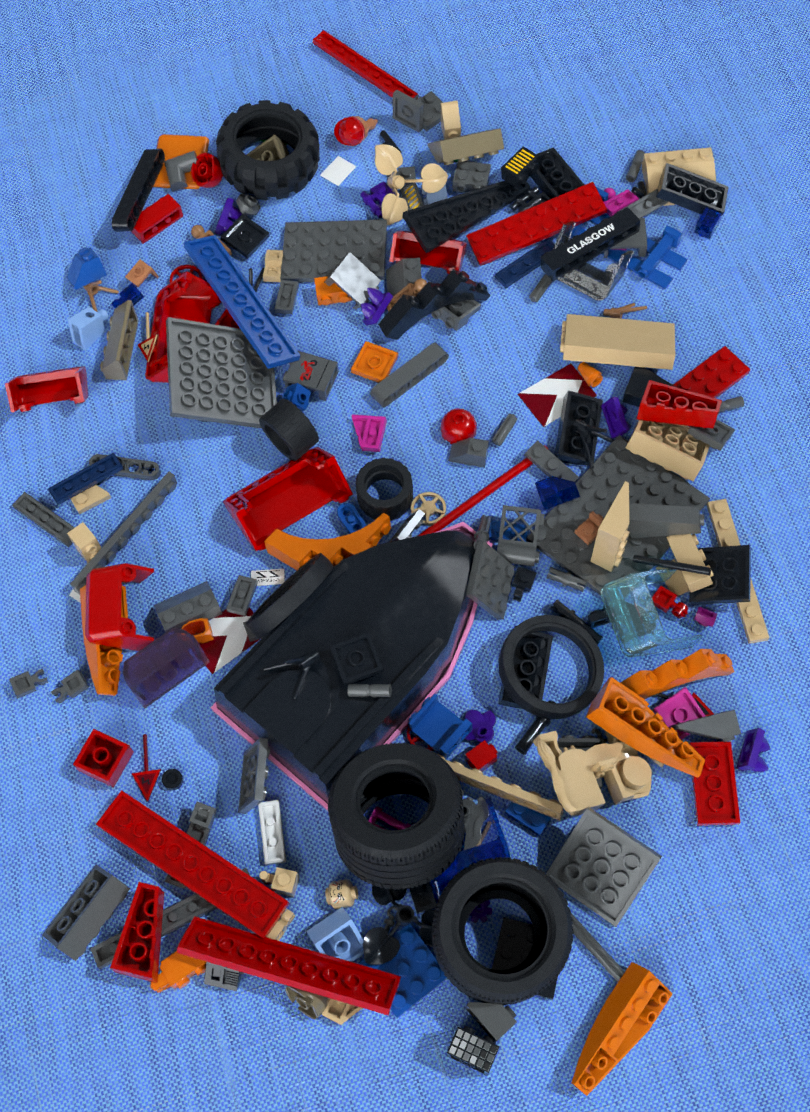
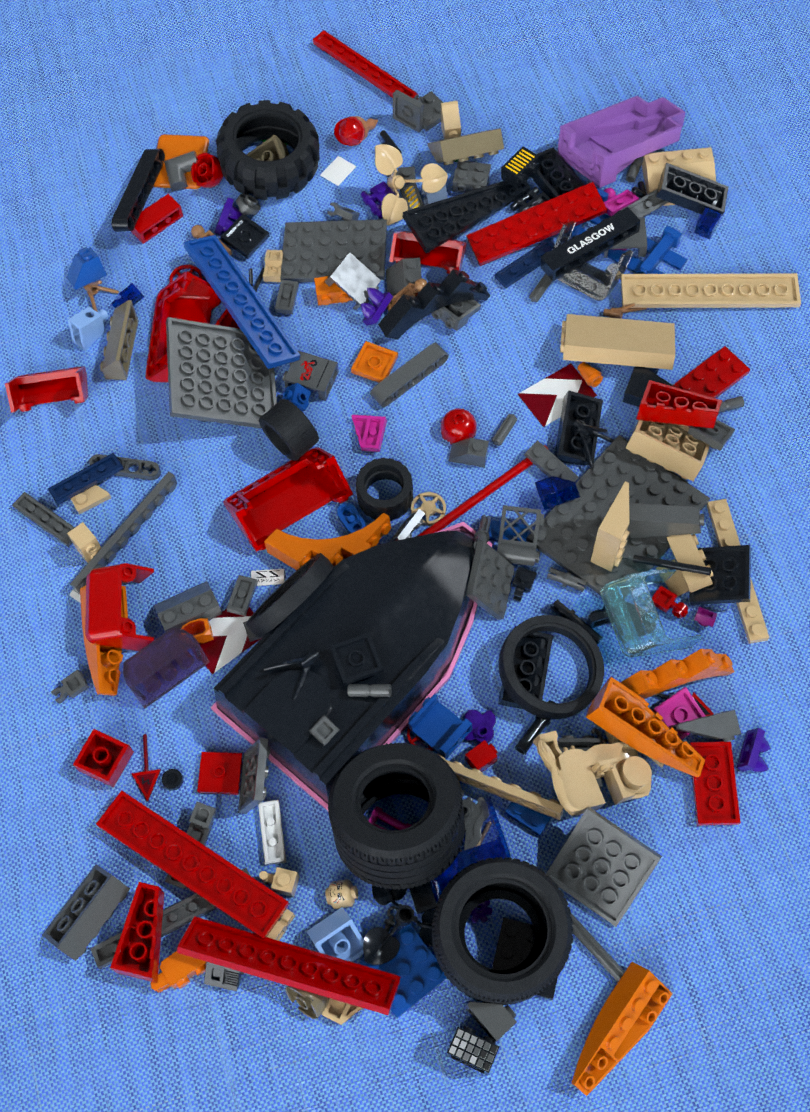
(25, 684): dark grey plate -> none
(140, 273): nougat bracket -> none
(147, 345): tan piece -> none
(220, 773): none -> red plate
(323, 730): none -> dark grey tile
(346, 213): none -> dark grey plate
(588, 530): nougat bracket -> none
(614, 417): dark purple tile -> none
(617, 135): none -> medium lavender panel
(710, 290): none -> tan plate

